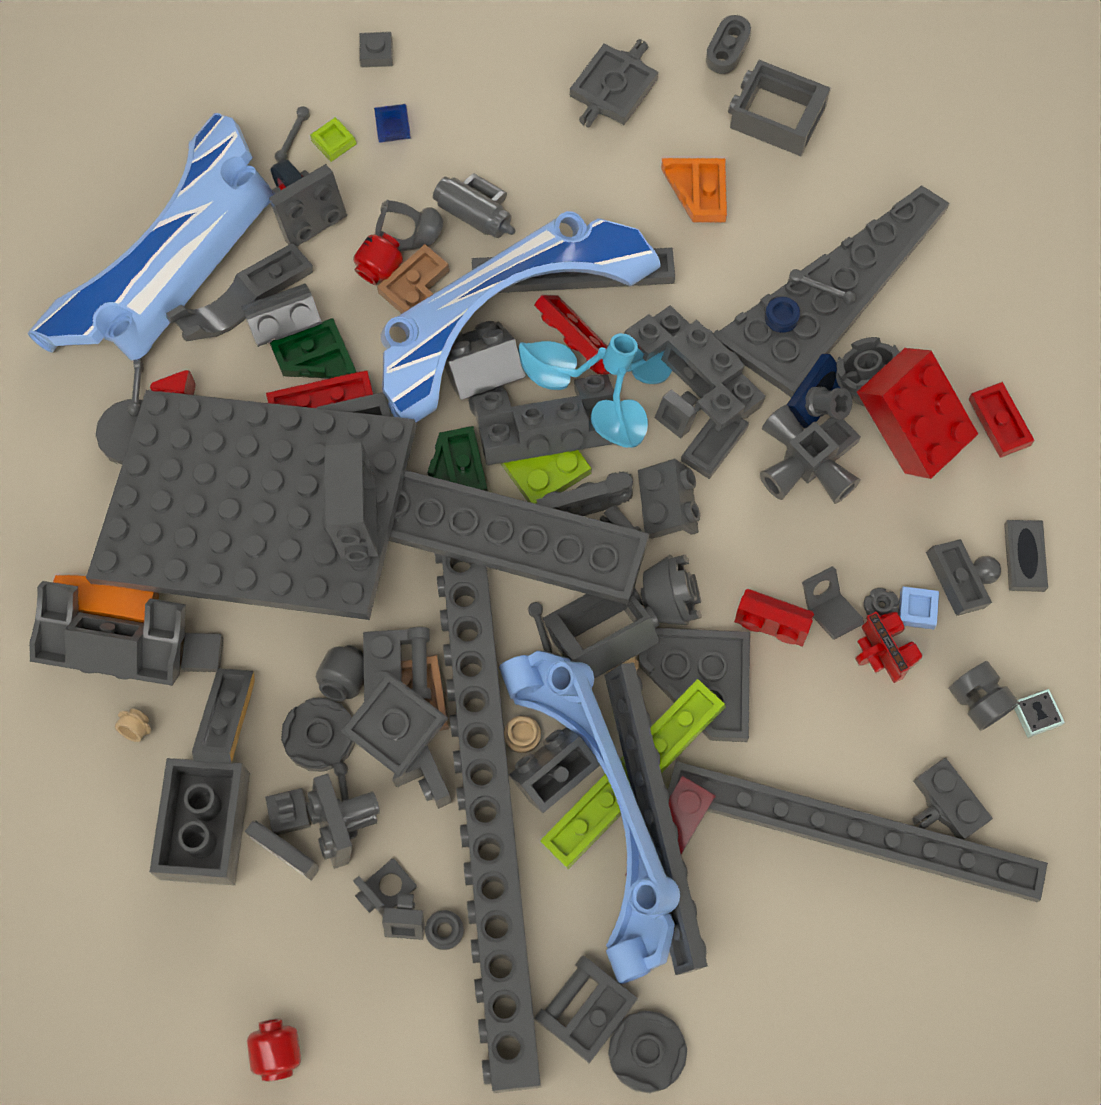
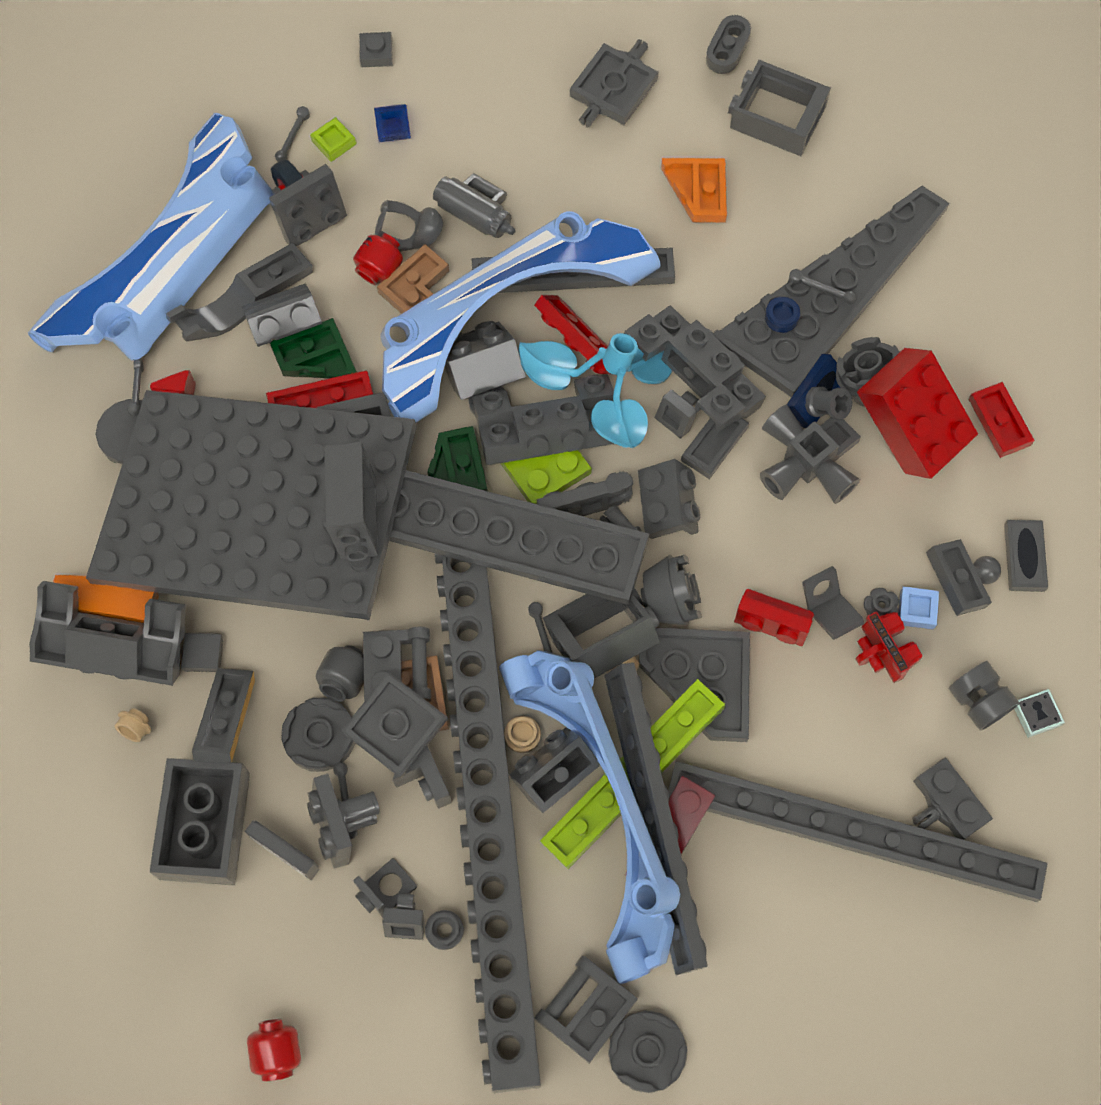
(288, 811): dark grey tile -> none

